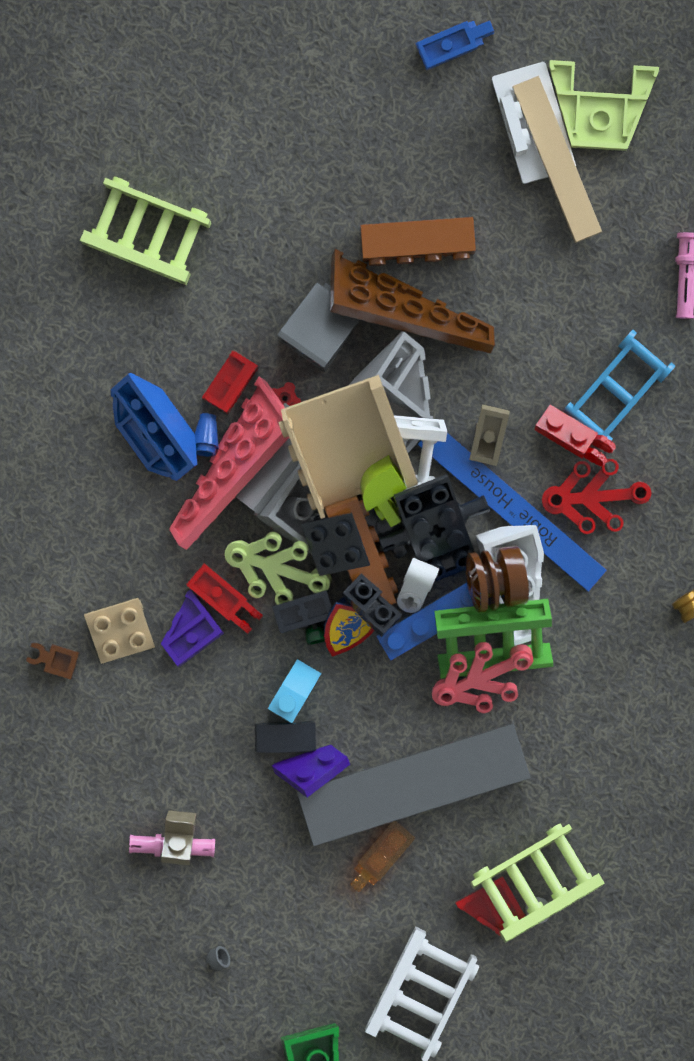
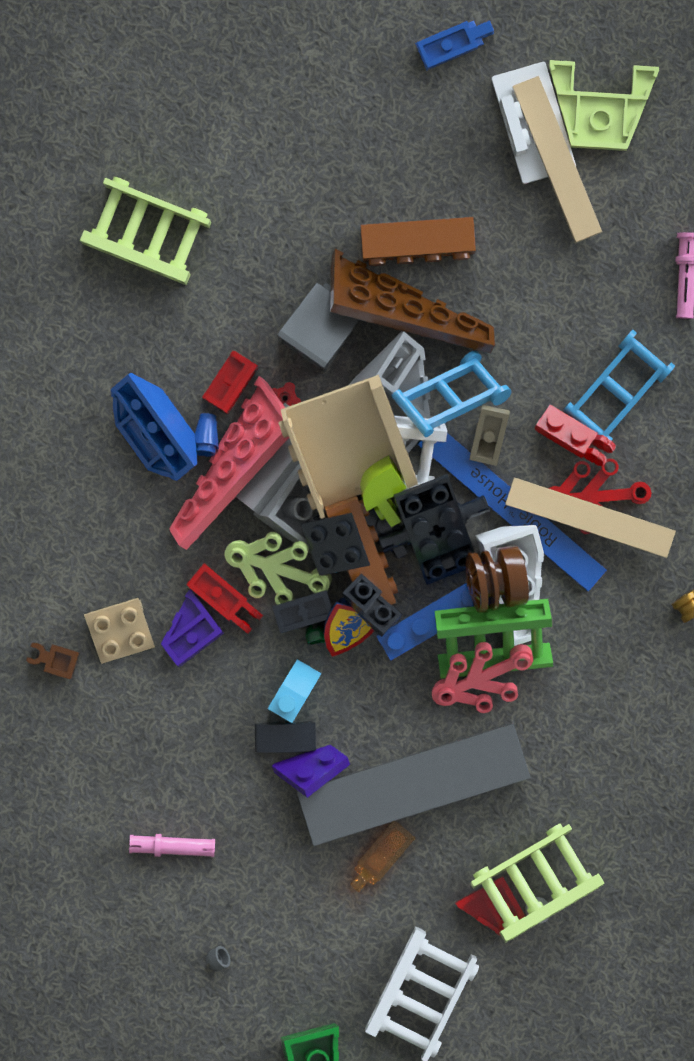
(178, 837): dark tan slope -> none
(416, 585): white piece -> none
(470, 362): none -> dark azure piece
(590, 517): none -> tan tile

